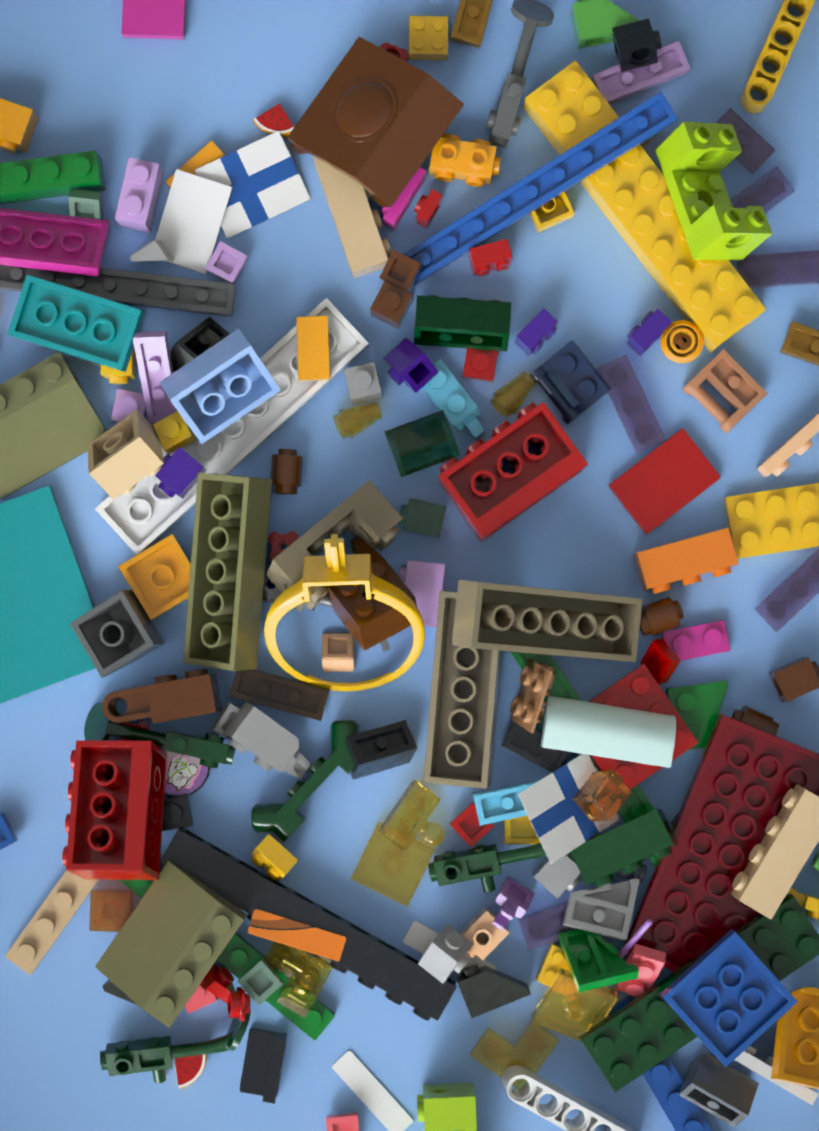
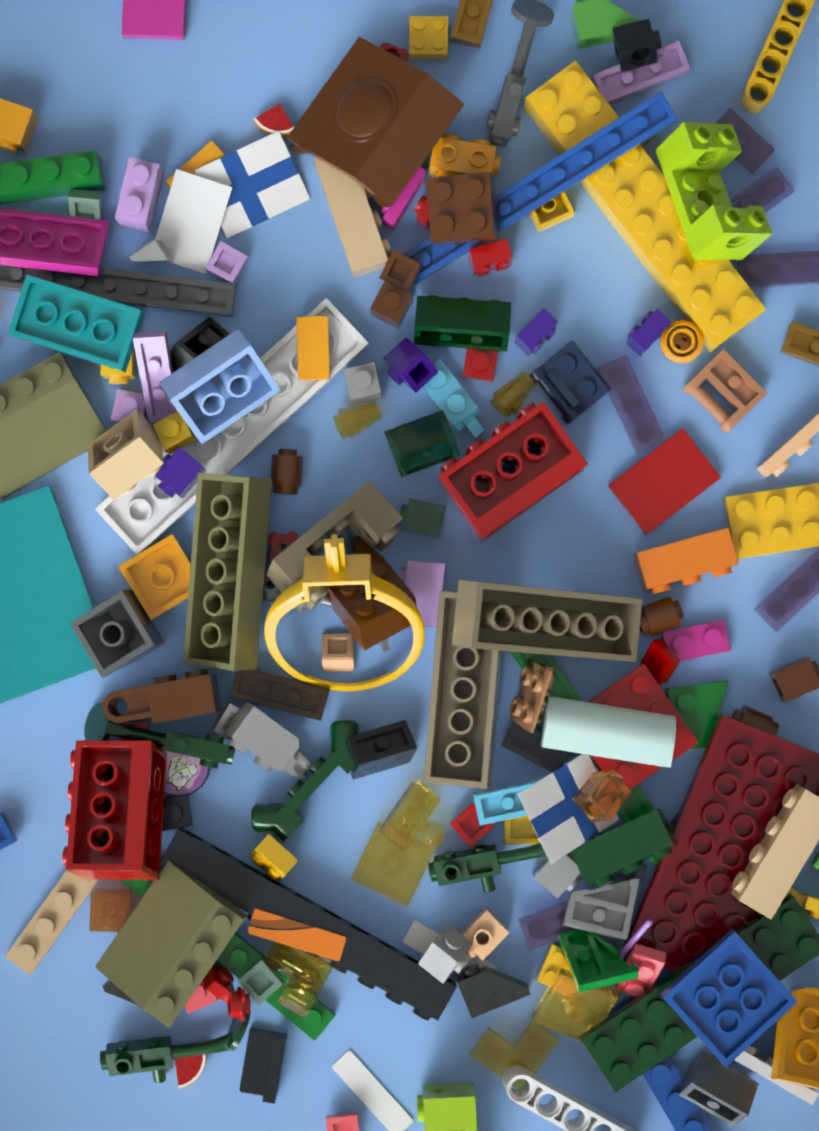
(462, 208): none -> reddish brown brick
(513, 901): medium lavender plate -> none

